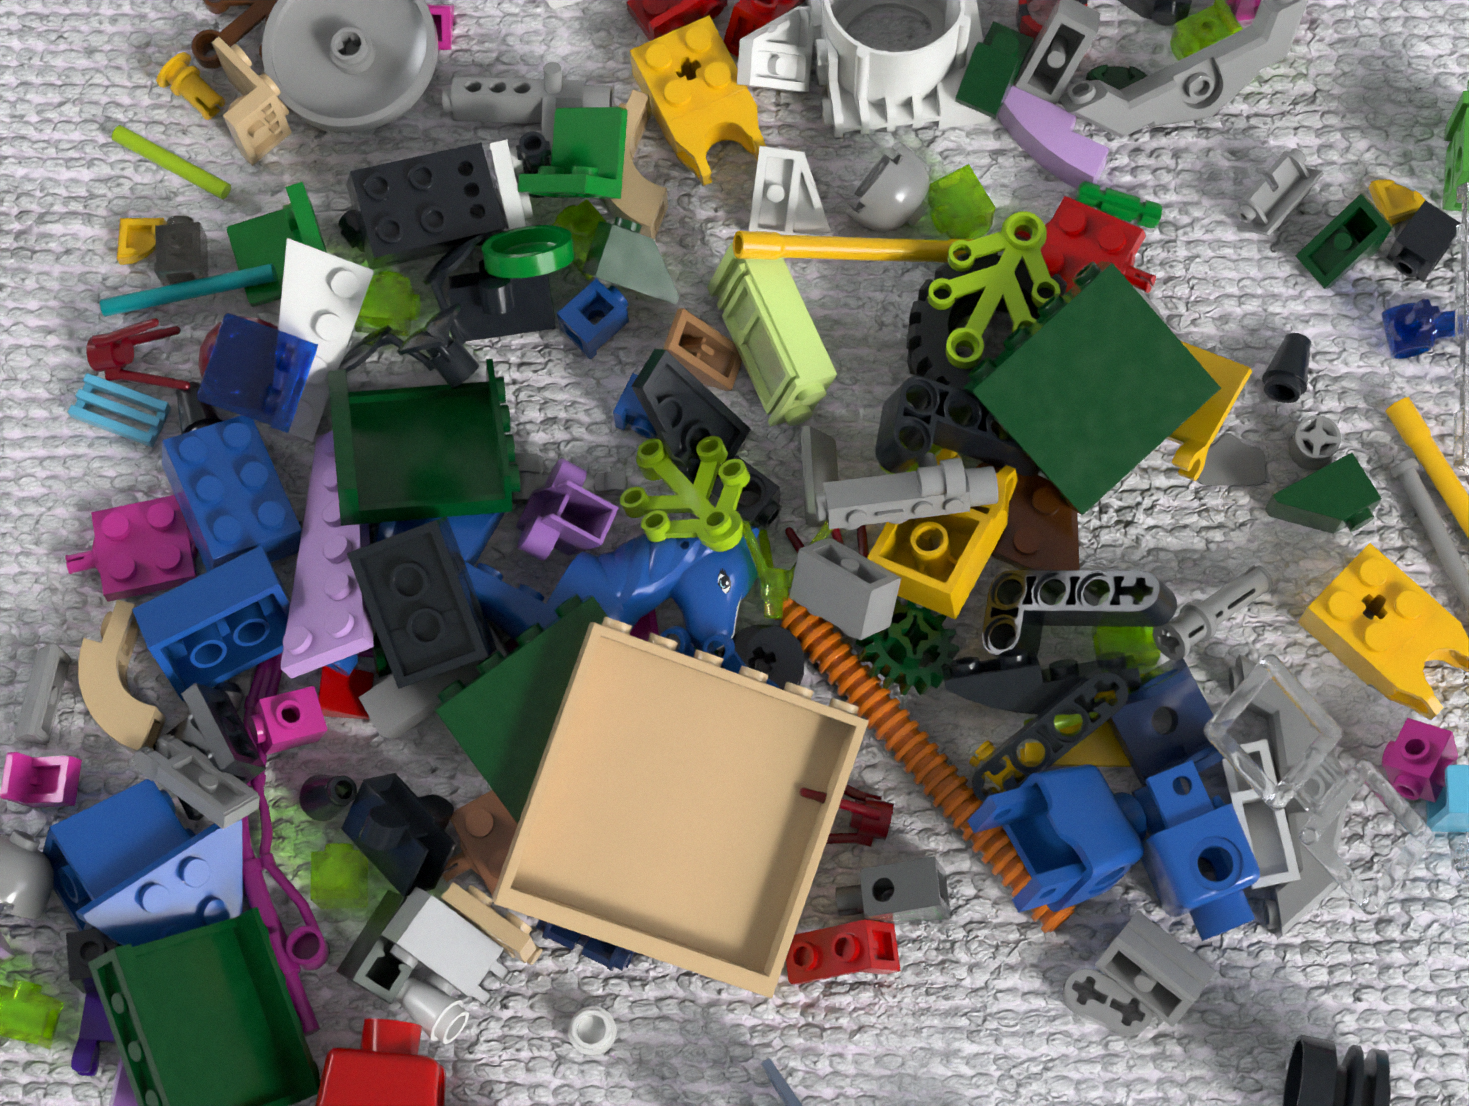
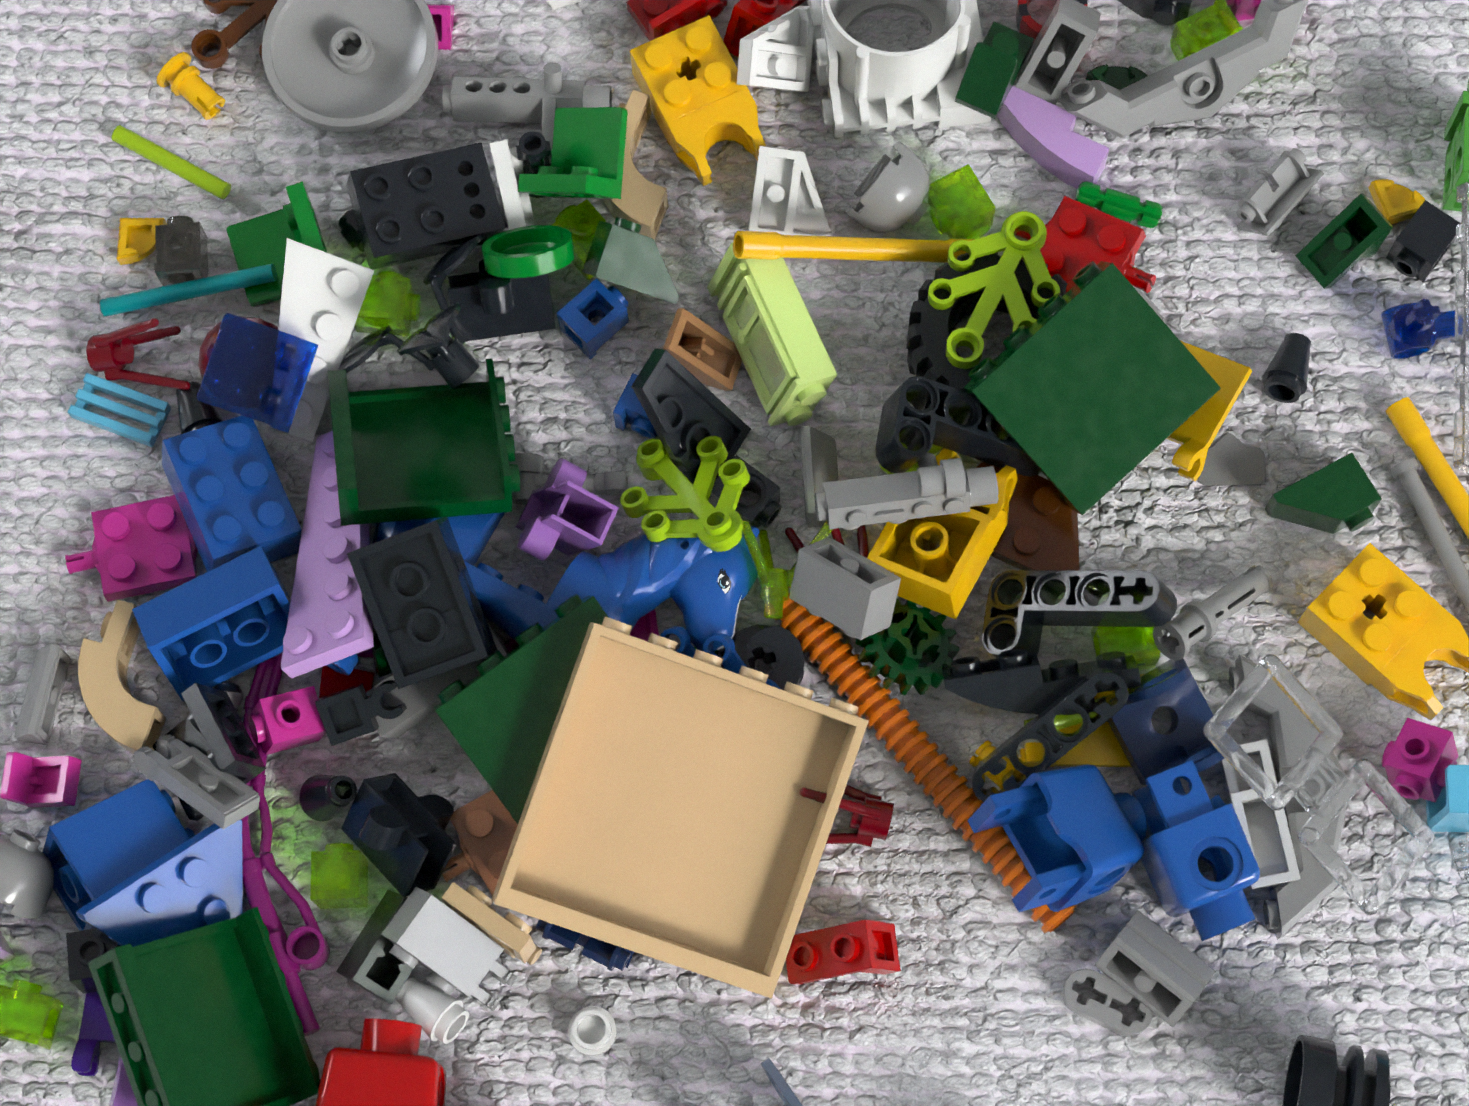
(259, 115): tan bracket -> none
(353, 713): none -> black plate
(917, 896): dark grey torso -> none
(1319, 433): light grey wheel -> none

